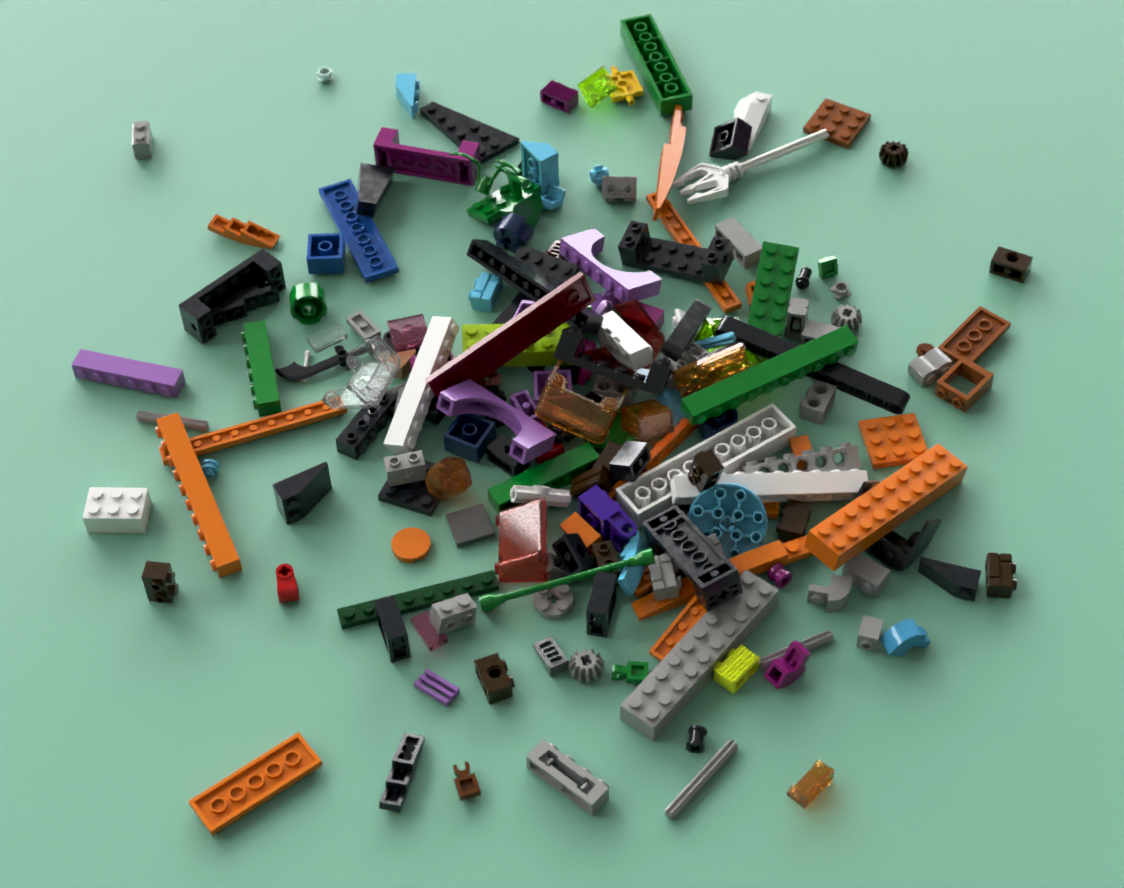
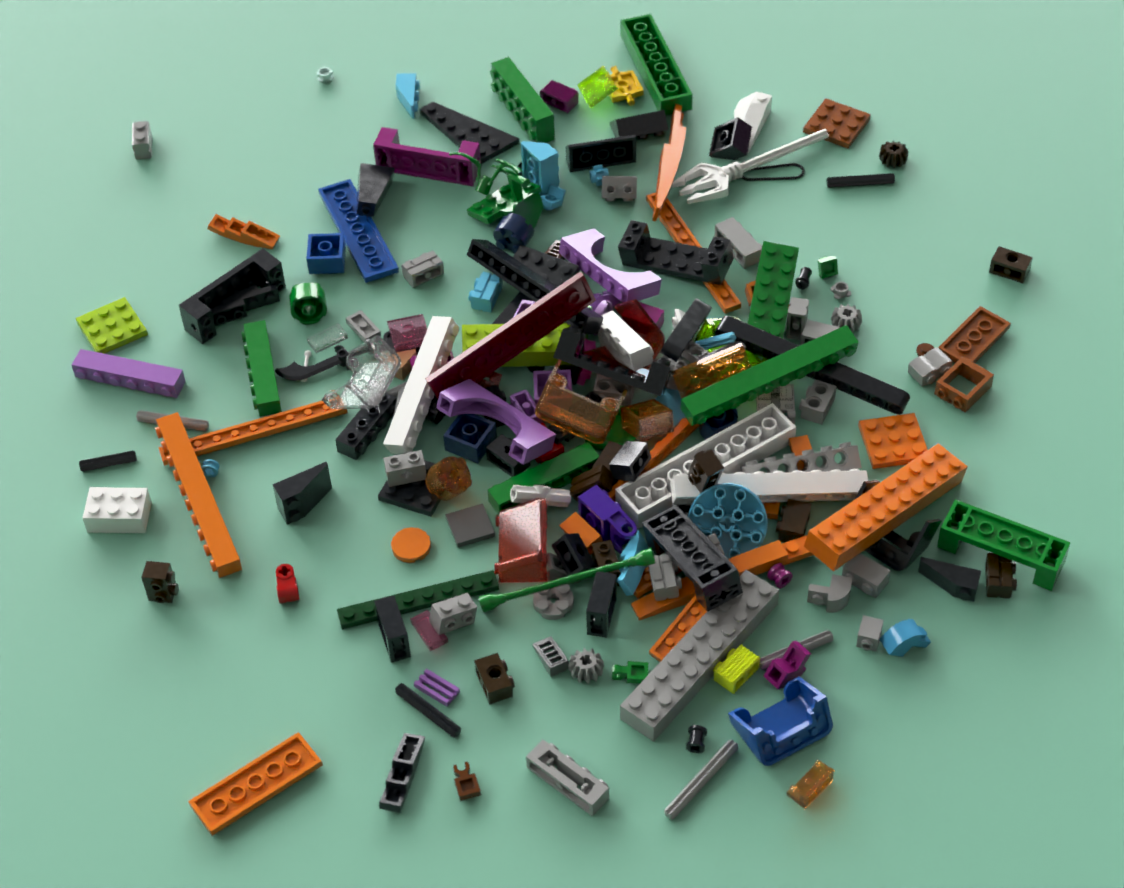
(108, 460): none -> black axle
(111, 326): none -> lime plate
(422, 268): none -> light grey brick
(428, 710): none -> black axle
(522, 101): none -> green brick
(601, 152): none -> black slope
(640, 125): none -> black slope
(776, 178): none -> black piece
(782, 398): none -> light grey flag
(785, 725): none -> blue windscreen
(858, 180): none -> black axle
(1006, 539): none -> green plate

